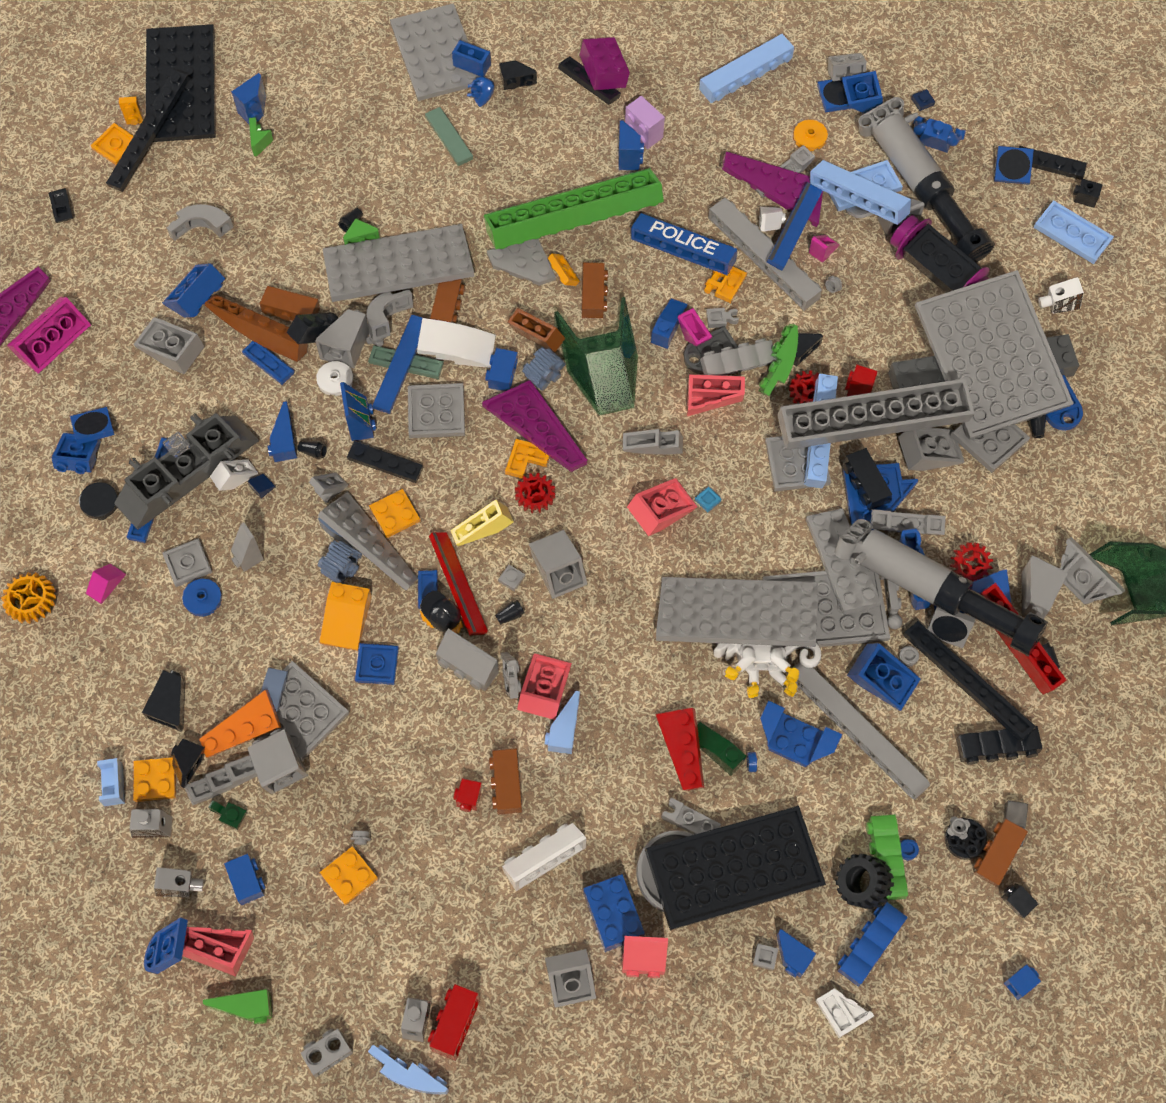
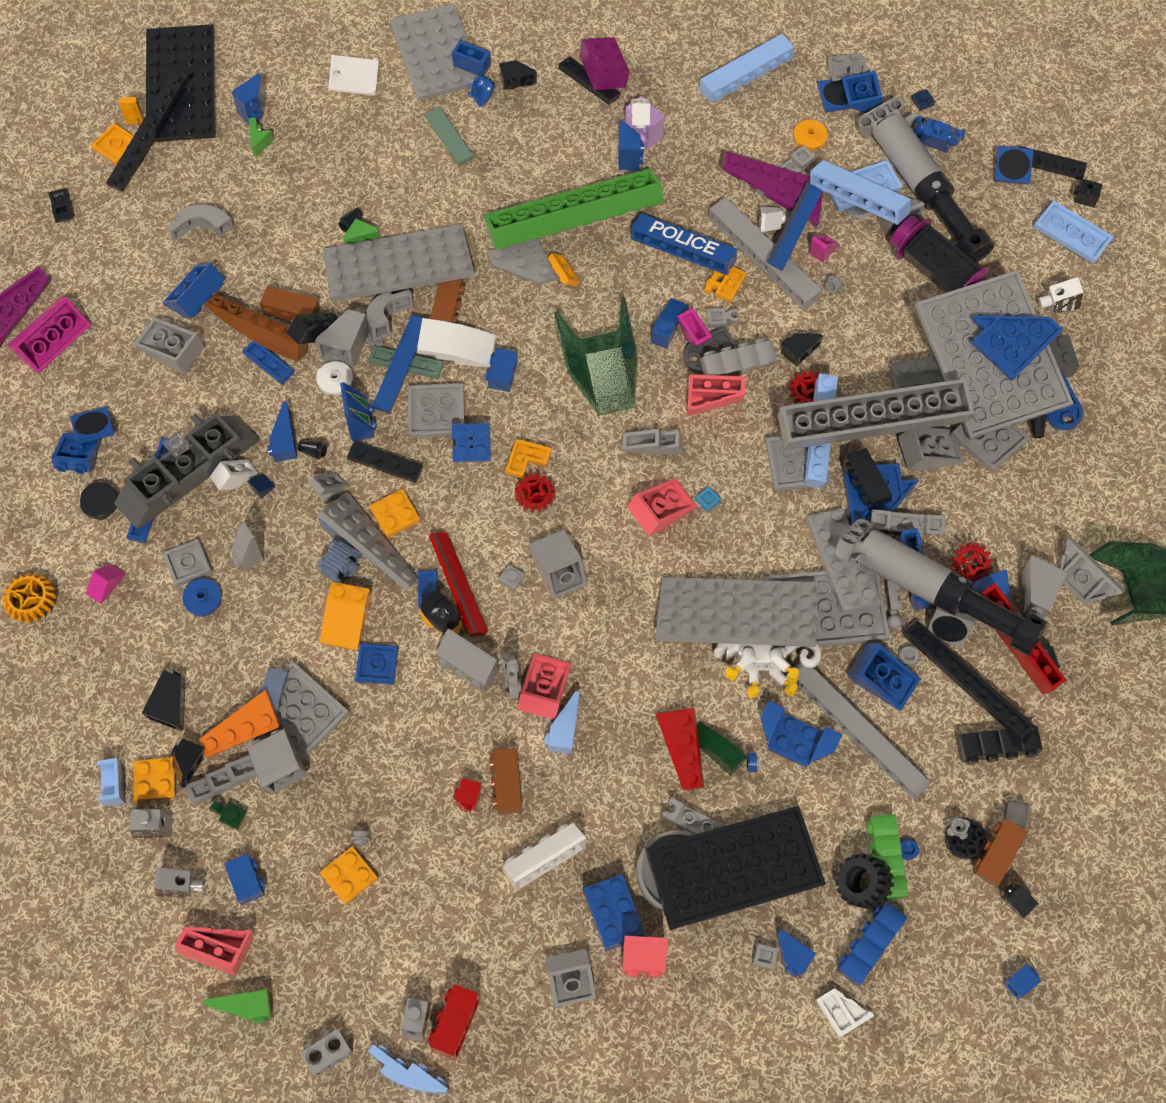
(166, 947): blue tile -> none
(355, 75): none -> white container
(481, 442): none -> blue piece
(483, 523): light yellow slope -> none
(510, 612): black cone -> none
(533, 419): magenta wing -> none
(536, 330): dark orange brick -> none
(544, 368): sand blue brick -> none
(594, 290): dark orange brick -> none
(640, 112): none -> white slope
(785, 353): bright green slope -> none
(860, 381): red brick -> none
(1014, 340): none -> blue wing

